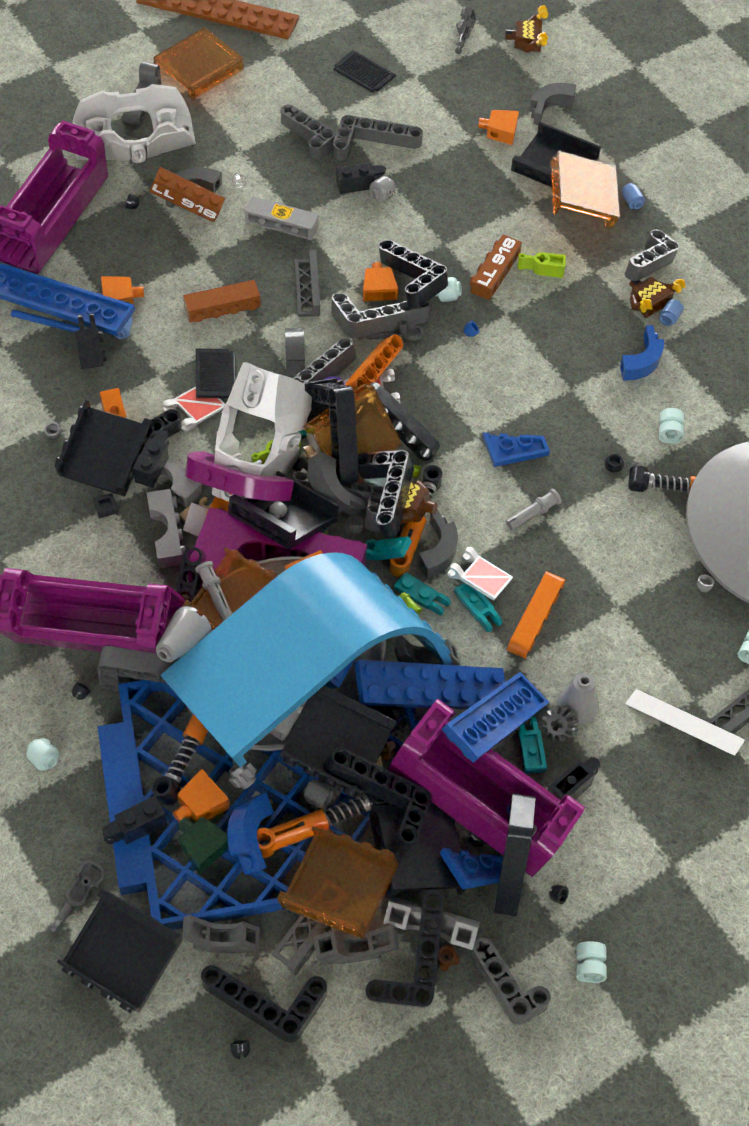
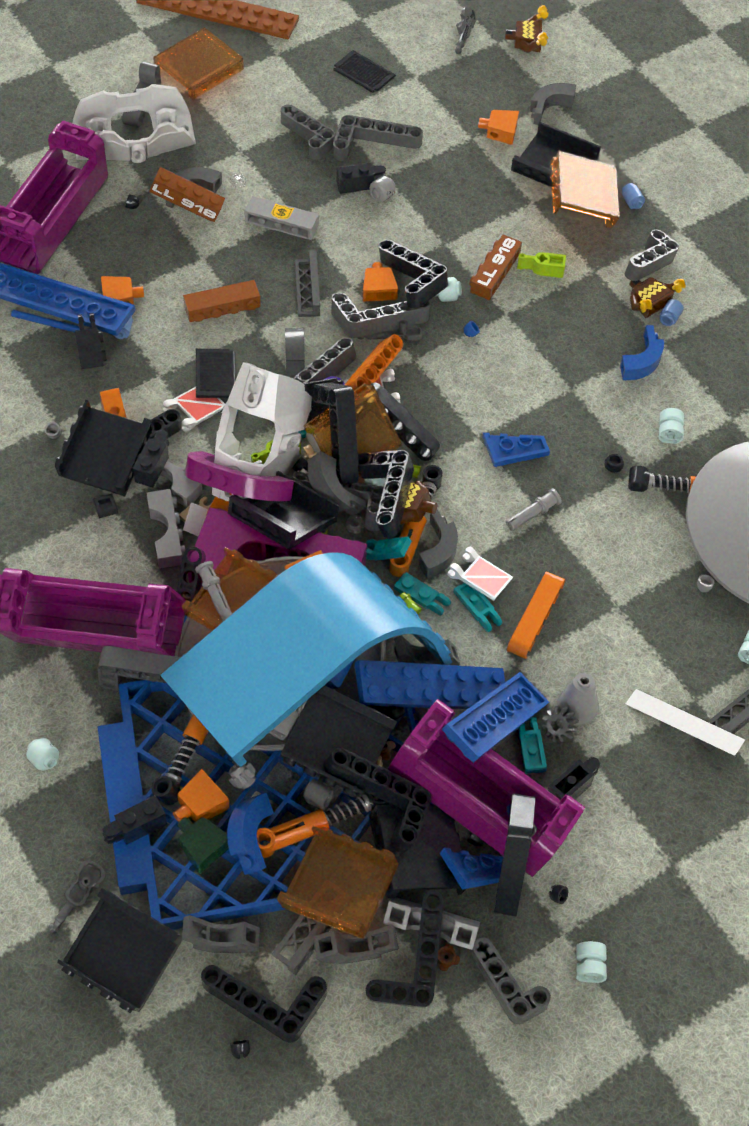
(81, 690): black hinge -> none
(182, 634): light grey cone -> none
(277, 509): light grey hinge -> none

